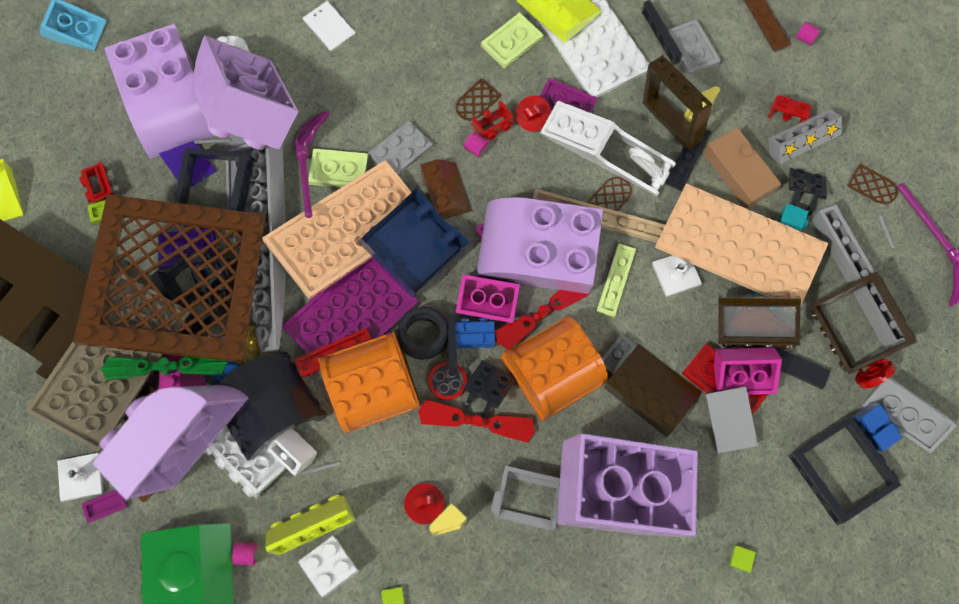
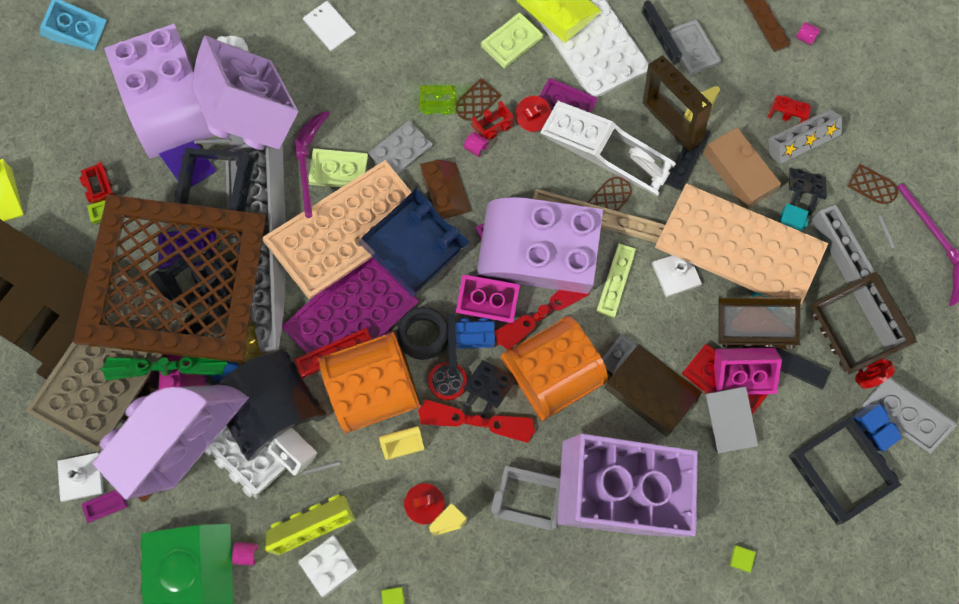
(401, 443): none -> light yellow tile
(438, 106): none -> clear neon green window

